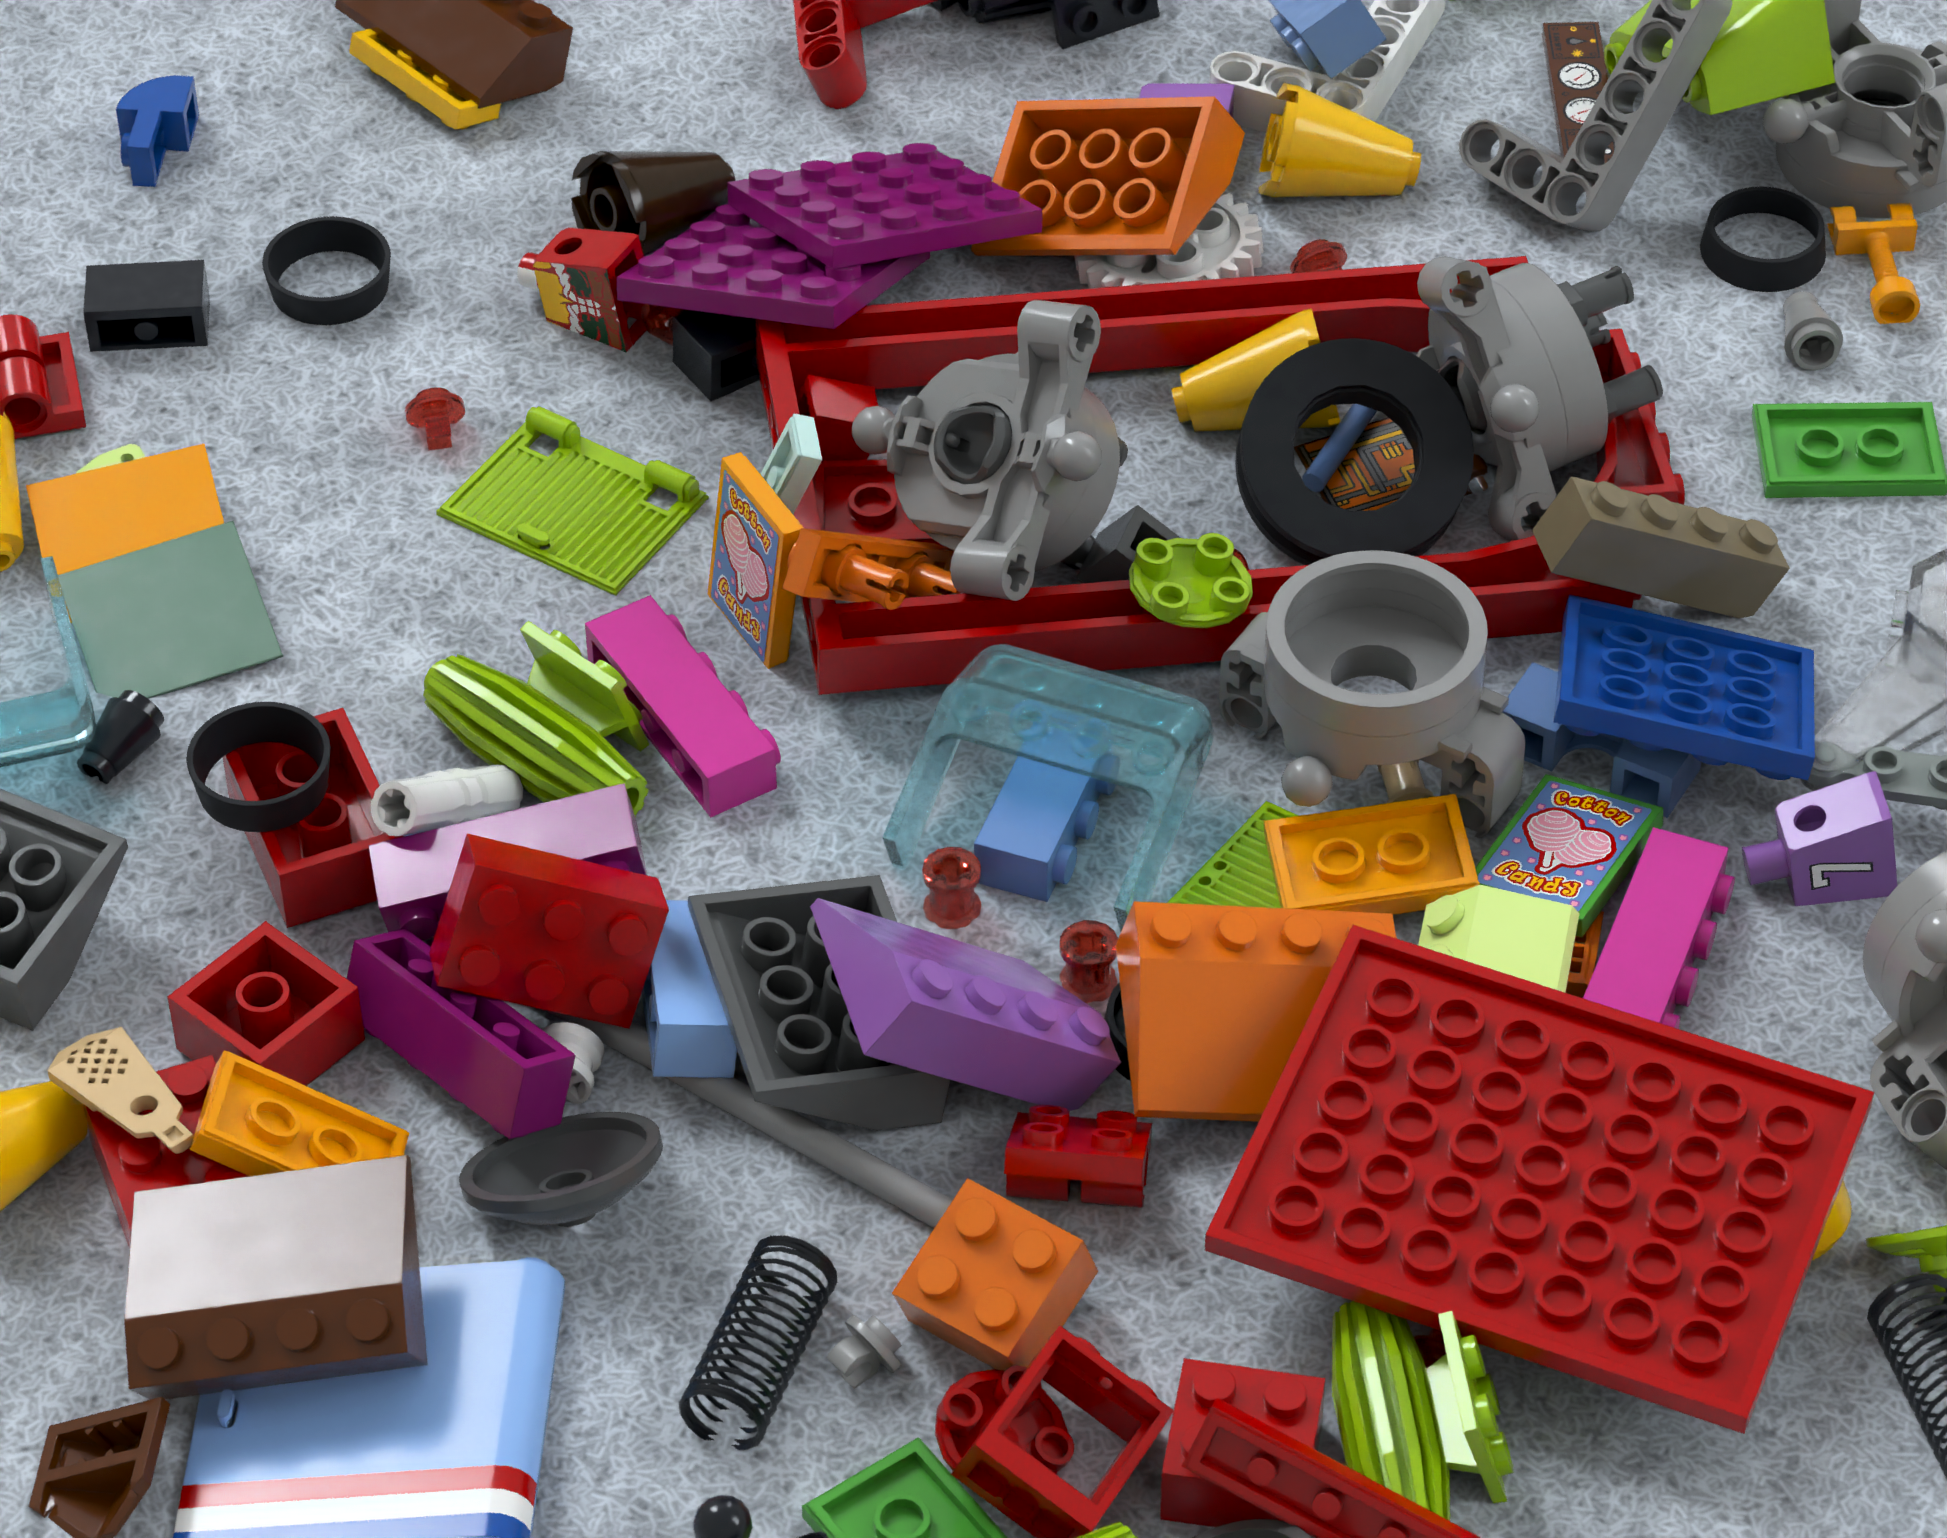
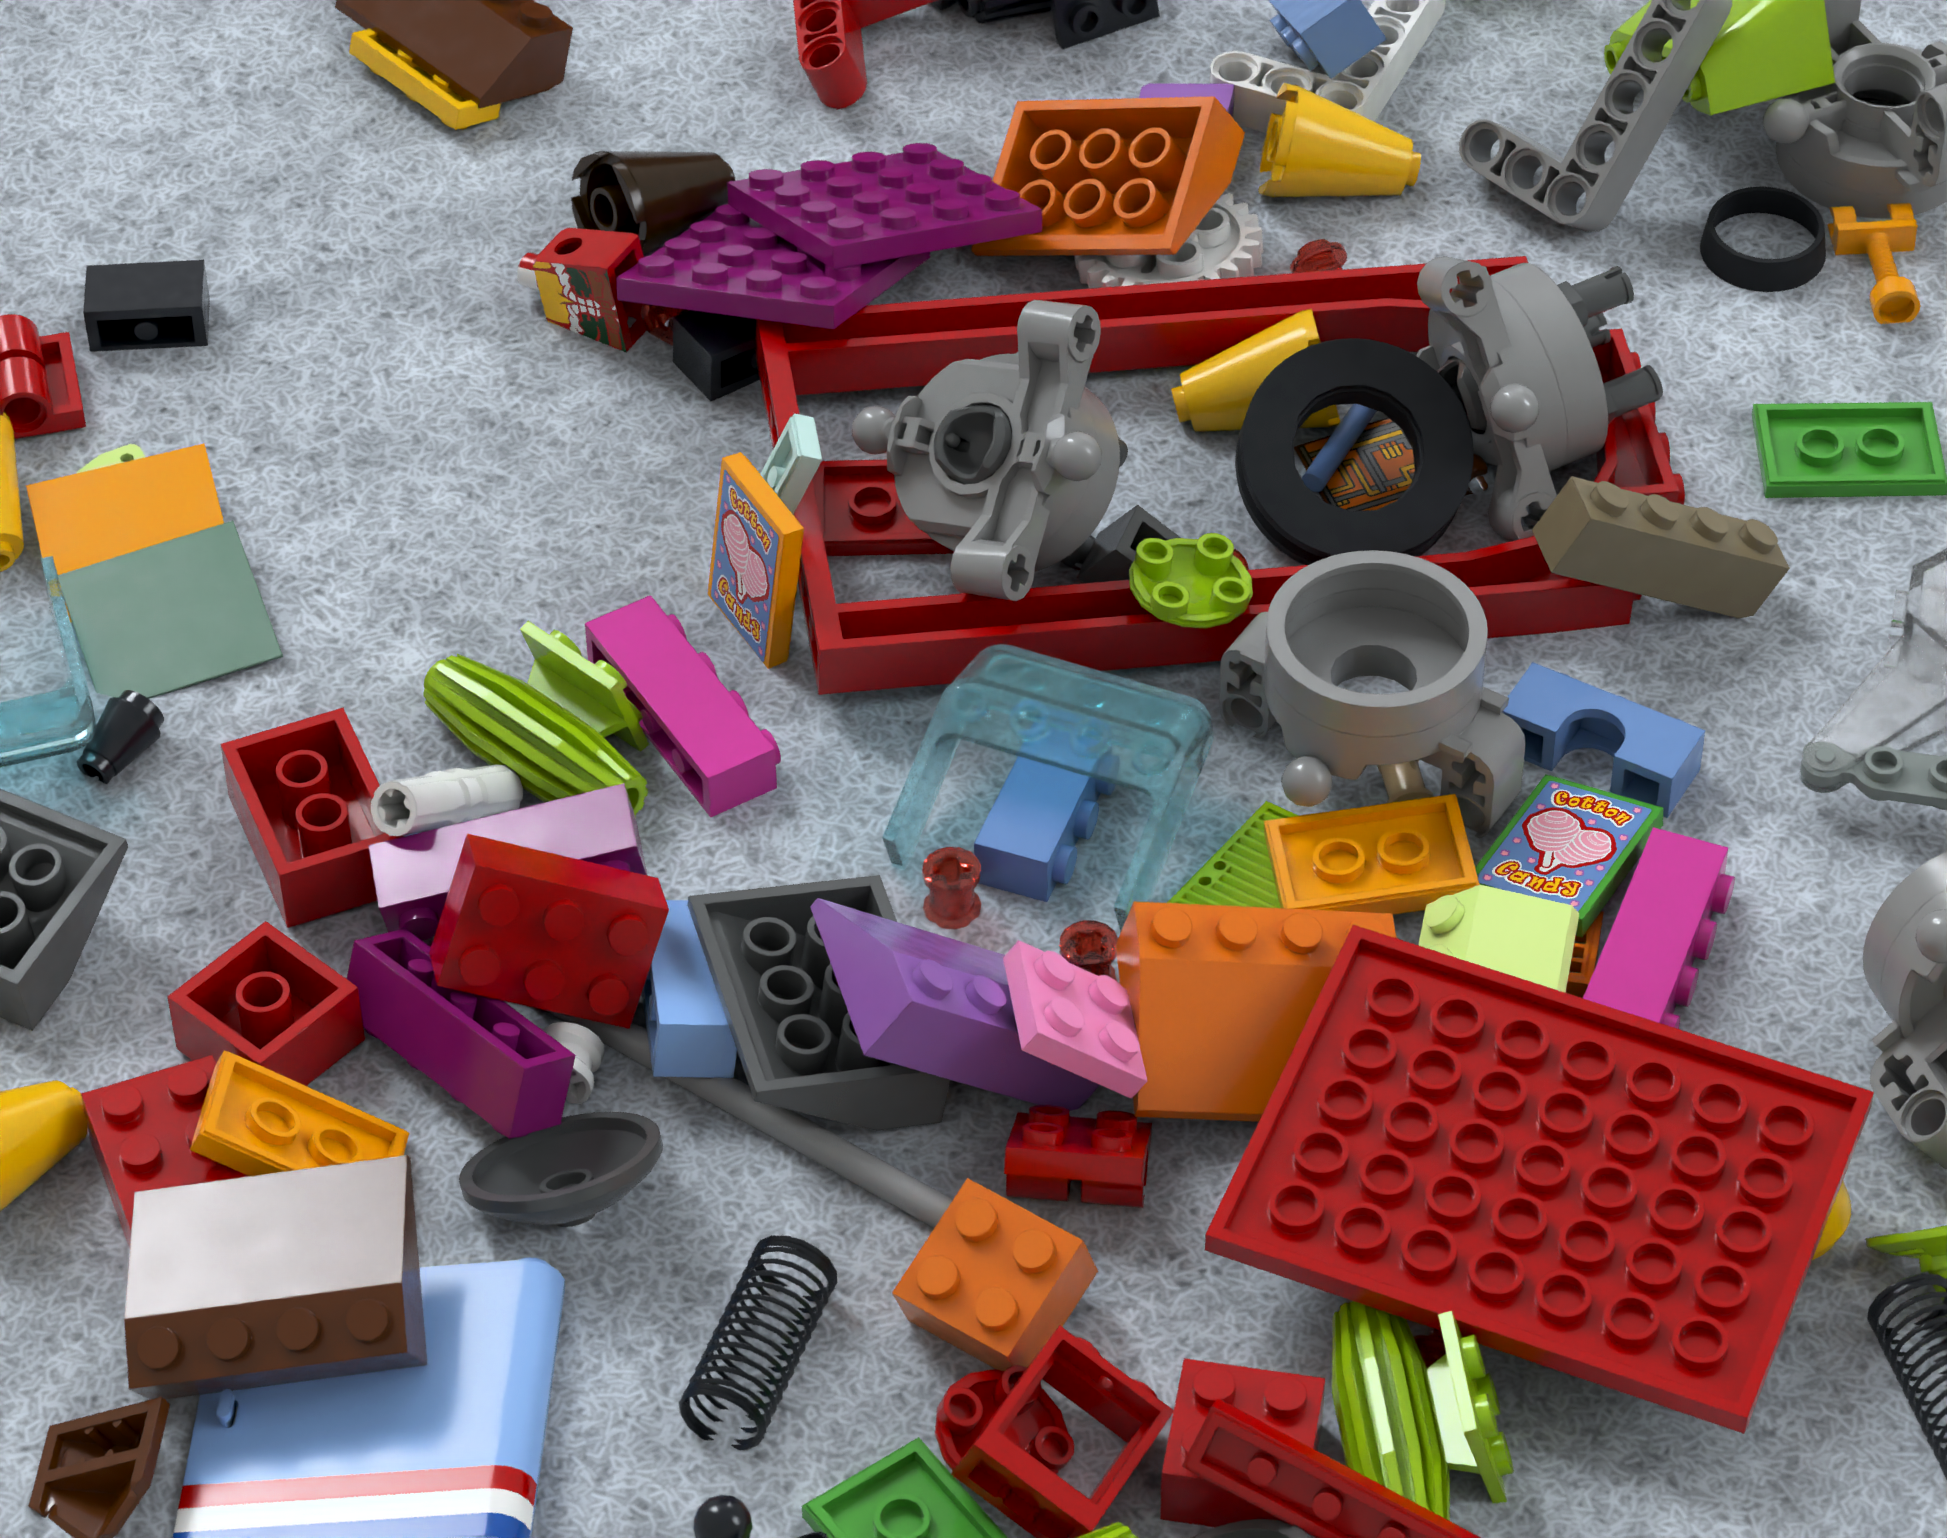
(118, 1081): tan piece -> none
(156, 119): blue brick -> none
(257, 724): black tyre -> none
(327, 235): black tyre -> none
(435, 411): clear red plate -> none
(576, 502): lime window -> none
(834, 408): red brick -> none
(861, 1354): light grey plate -> none
(867, 568): orange plate -> none
(1074, 1019): none -> bright pink plate
(1575, 76): reddish brown tile -> none
(1686, 688): blue plate -> none
(1810, 333): light grey cone -> none
(1830, 844): medium lavender torso -> none

